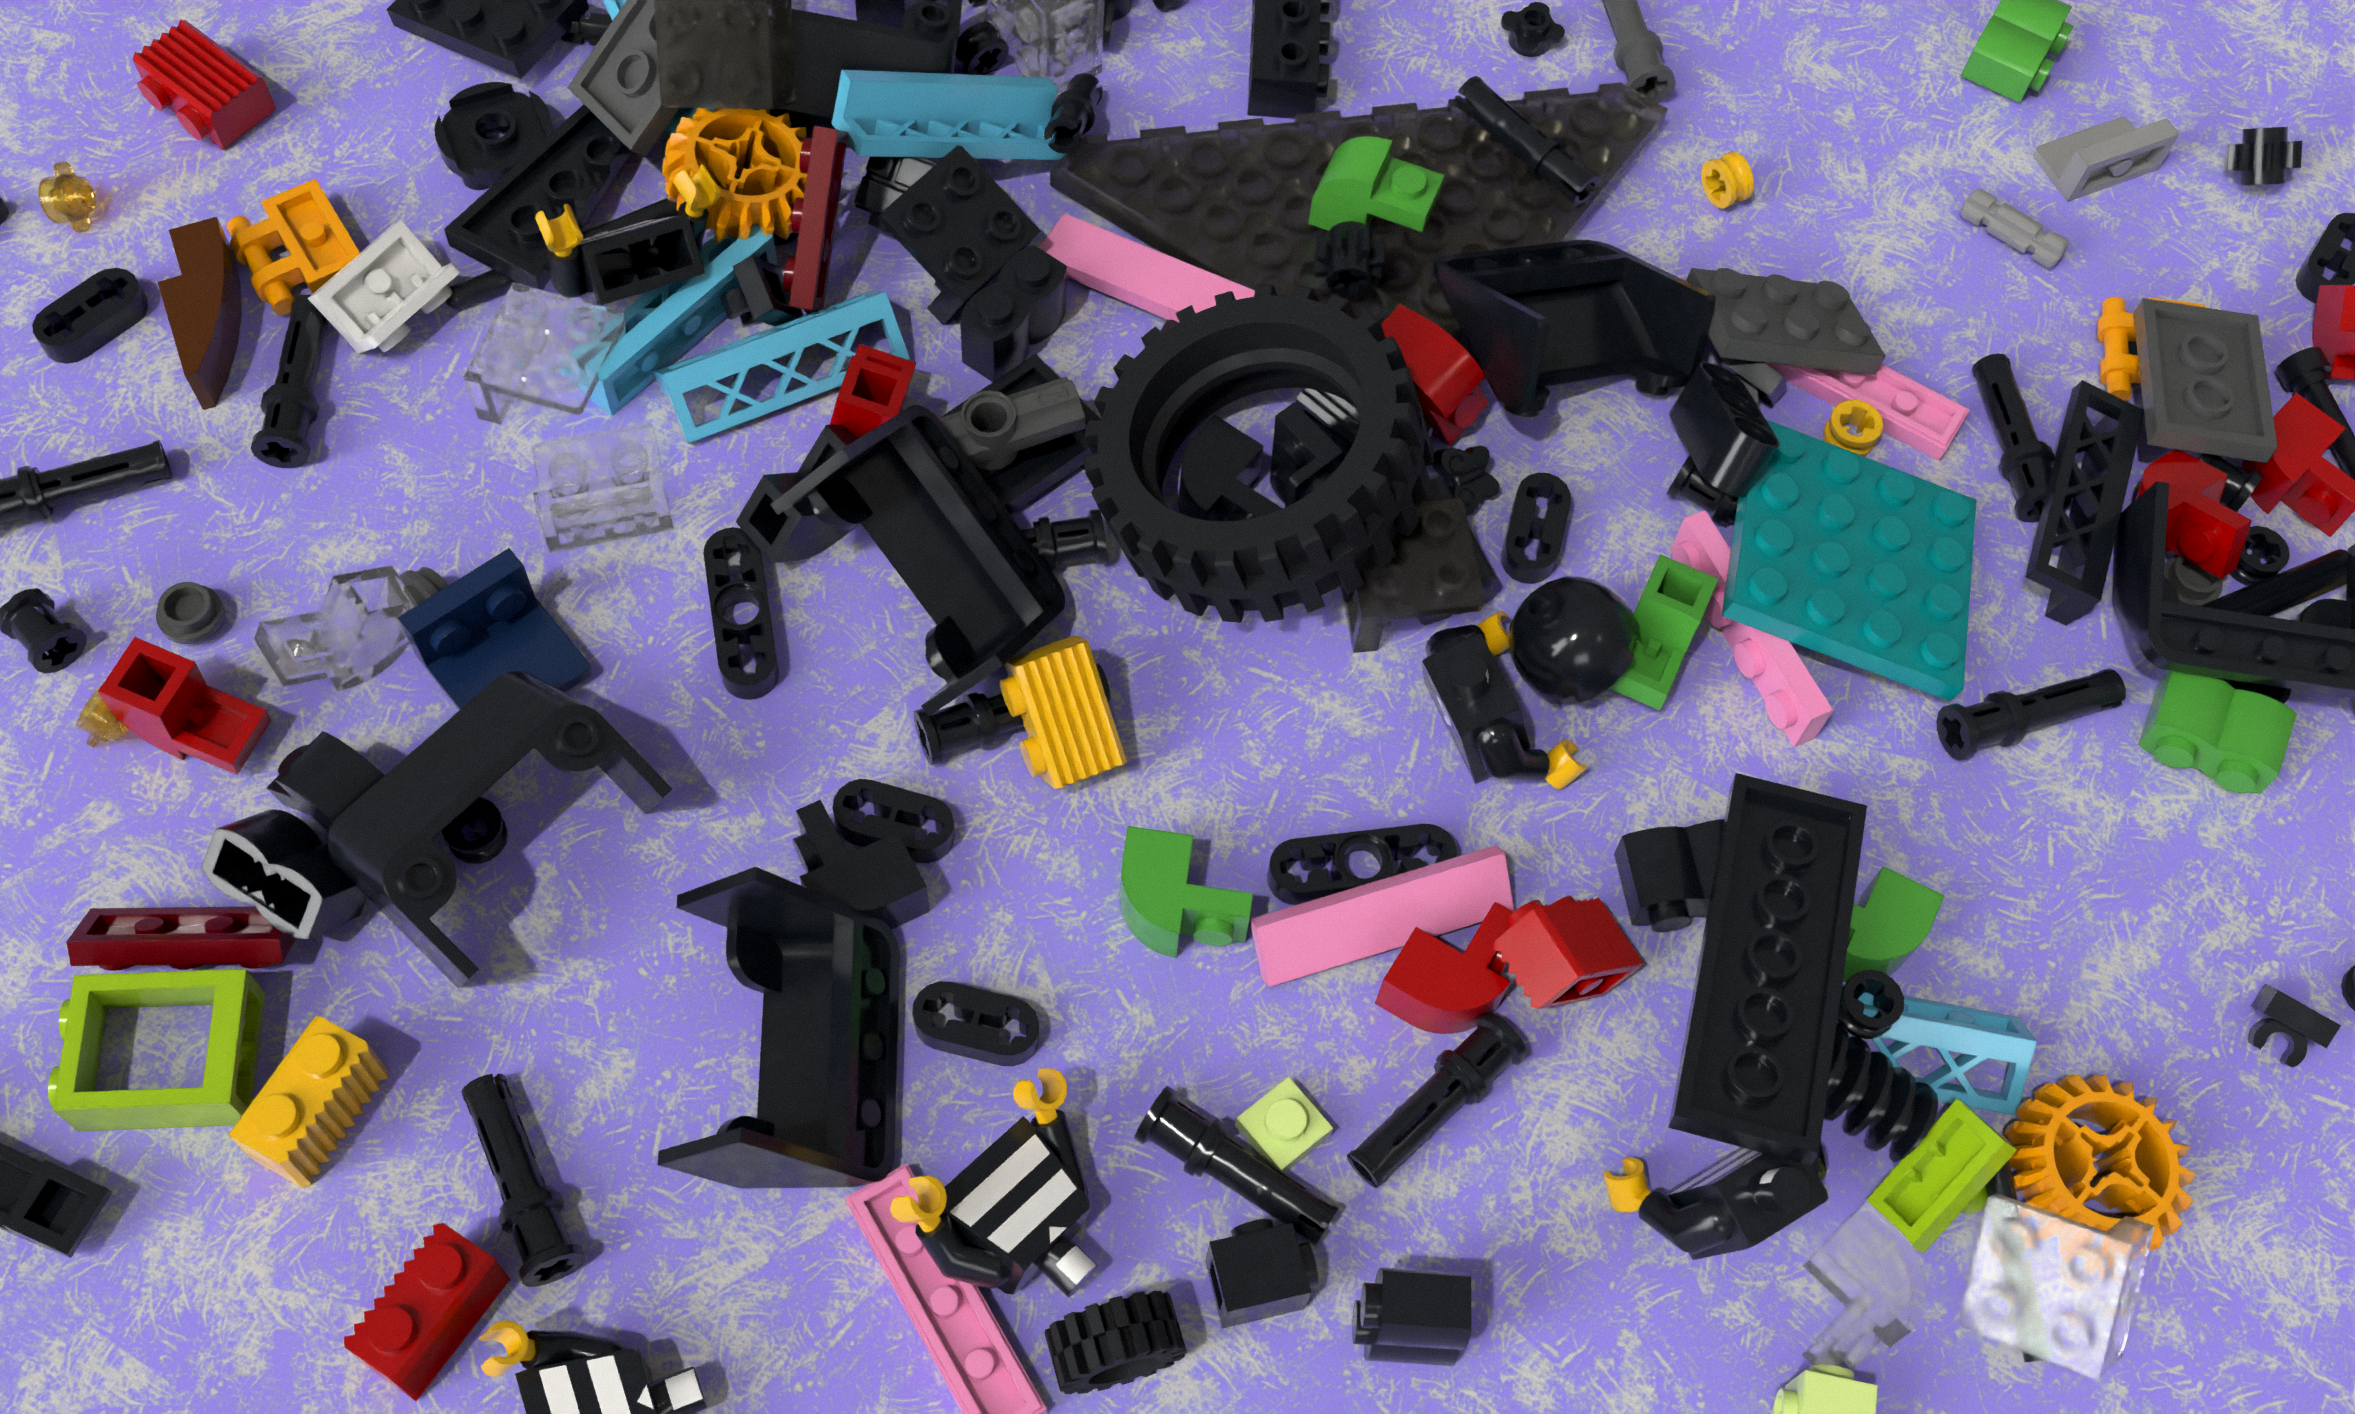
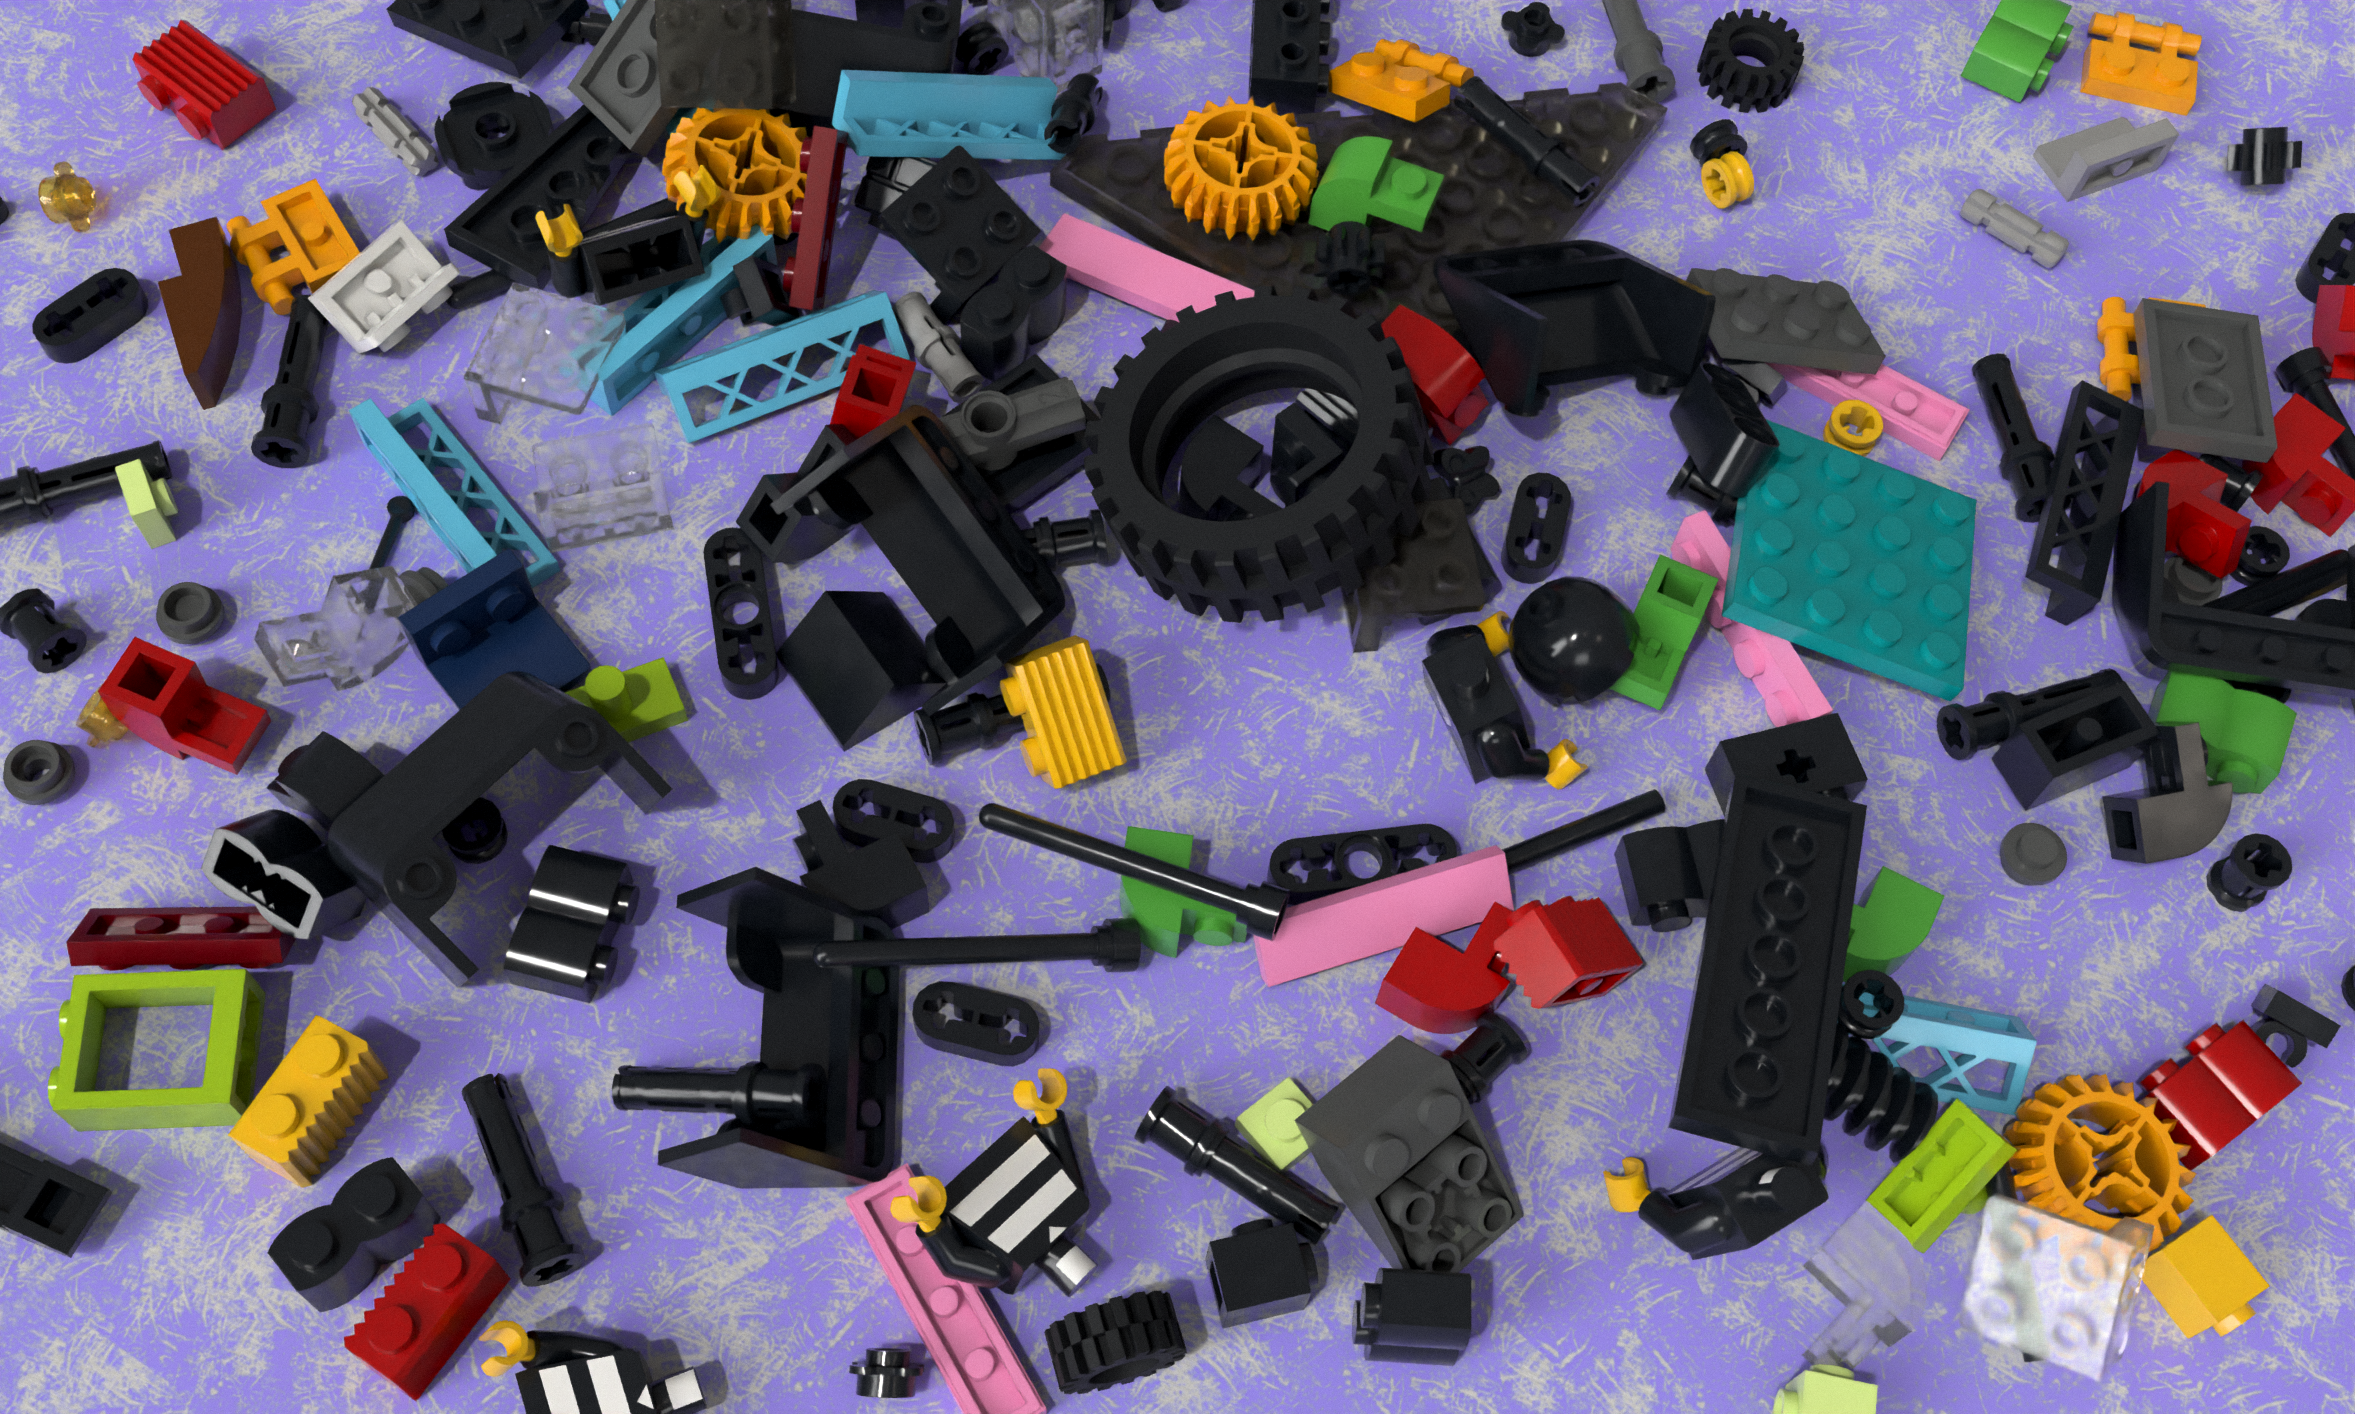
(27, 761): none -> dark grey plate
(148, 502): none -> yellowish green plate
(341, 1245): none -> black brick
(395, 131): none -> light grey axle
(400, 511): none -> black hinge
(443, 508): none -> medium azure fence
(570, 924): none -> black brick
(633, 700): none -> lime tile
(748, 1093): none -> black pin
(858, 664): none -> black slope
(886, 1373): none -> black plate
(937, 347): none -> light grey pin
(1111, 945): none -> black piece
(1206, 160): none -> light orange gear
(1256, 906): none -> black piece
(1399, 79): none -> light orange plate
(1411, 1160): none -> dark grey slope
(1583, 830): none -> black bar
(1717, 140): none -> black bush
(1756, 39): none -> black tyre
(1801, 755): none -> black brick
(2032, 854): none -> dark grey plate
(2075, 745): none -> black brick
(2139, 75): none -> light orange plate
(2179, 808): none -> black brick
(2204, 1280): none -> yellow brick
(2219, 1090): none -> red brick
(2262, 872): none -> black bush

